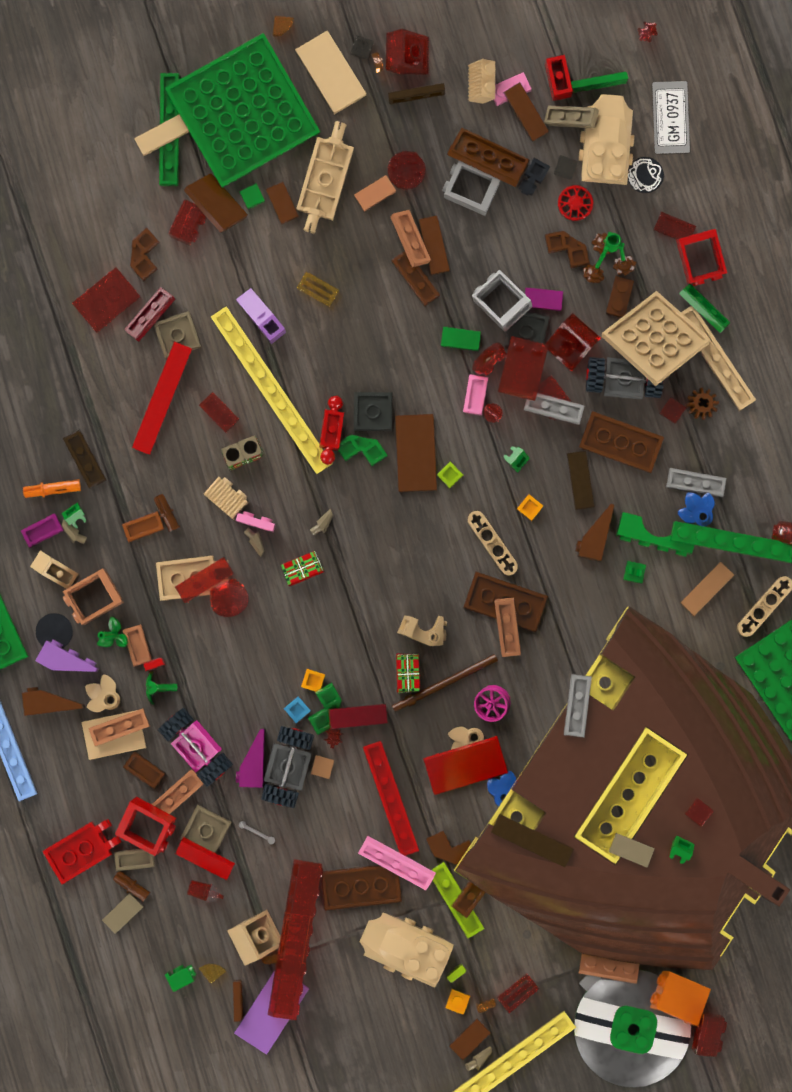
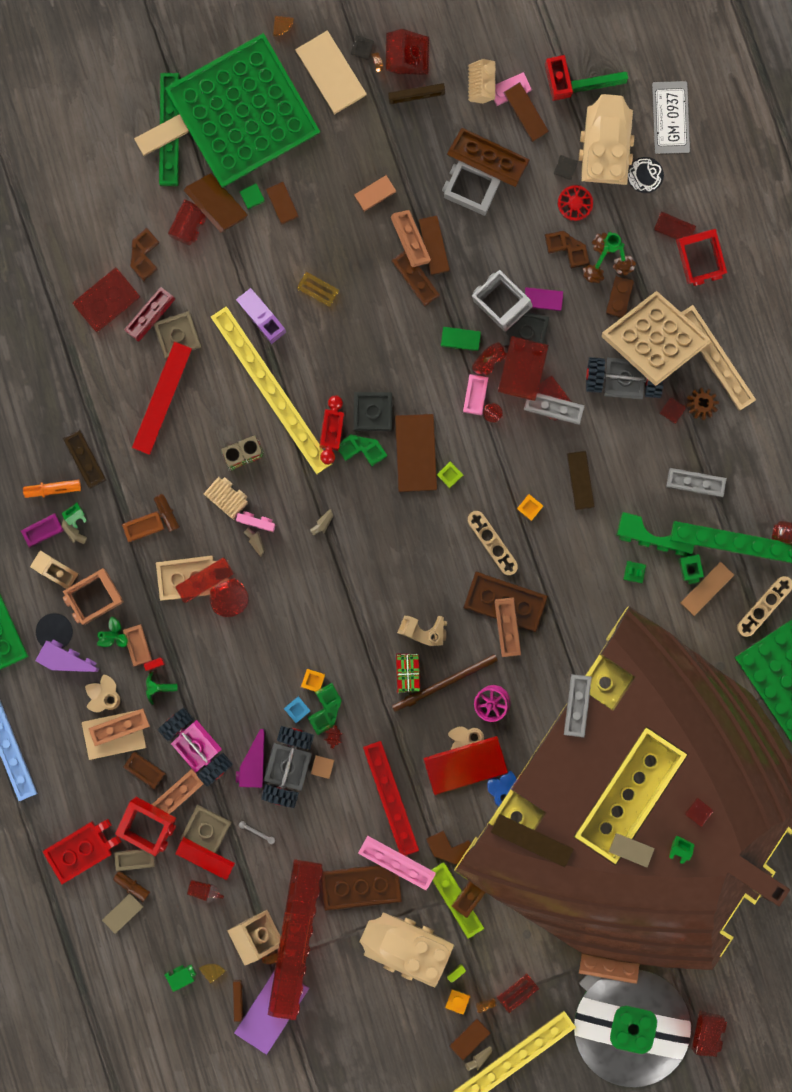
(41, 702): reddish brown slope -> none
(219, 412): clear red plate -> none
(302, 568): piece -> none
(325, 178): tan plate -> none
(357, 716): dark red tile -> none
(406, 170): clear red tile -> none
(517, 458): green tile -> none
(536, 172): black plate -> none
(571, 116): dark tan tile -> none
(572, 342): clear red slope -> none
(594, 540): reddish brown slope -> none
(621, 442): reddish brown plate -> none
(648, 30): clear red wheel -> none
(679, 997): orange panel -> none
(694, 562): none -> green brick
(695, 507): blue plate -> none
(705, 308): green tile -> none

